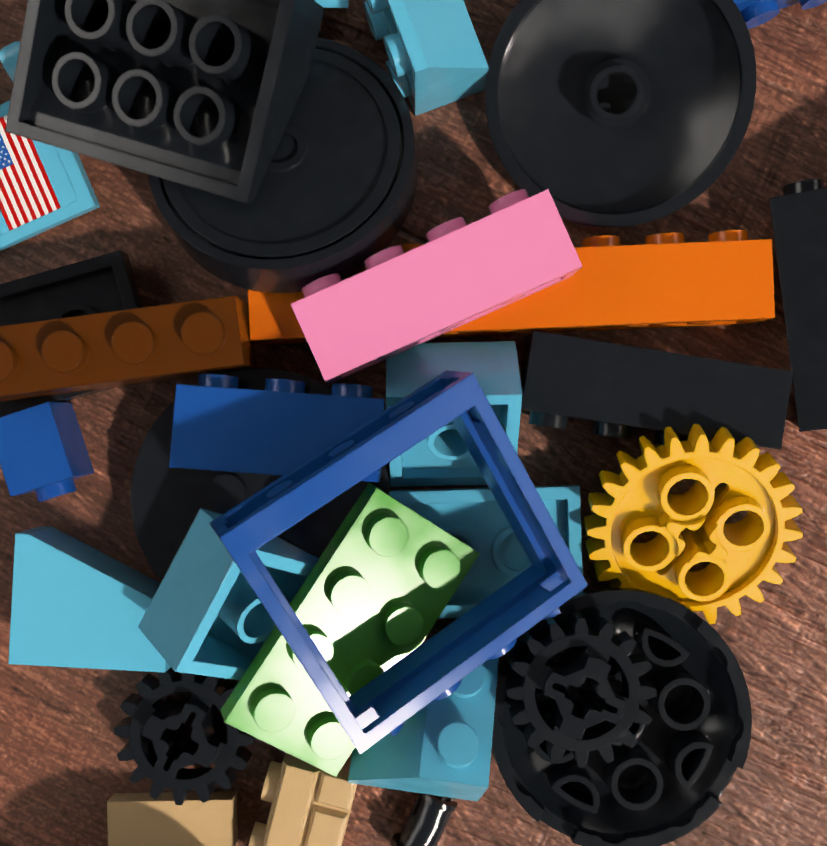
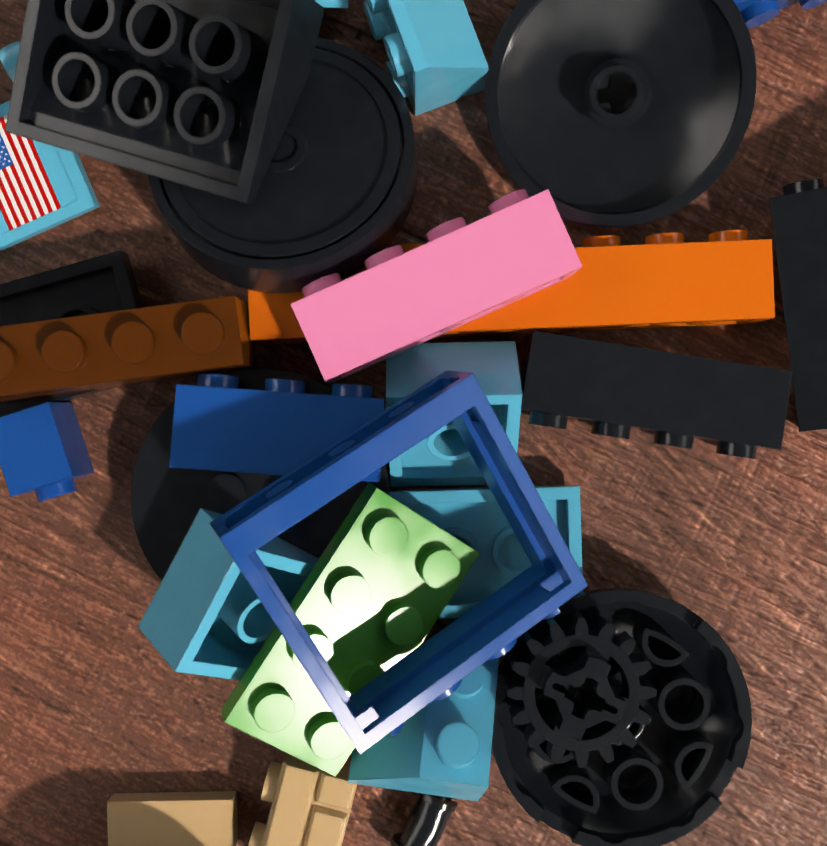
(77, 606): medium azure slope -> none
(211, 744): black gear -> none
(693, 522): yellow gear -> none

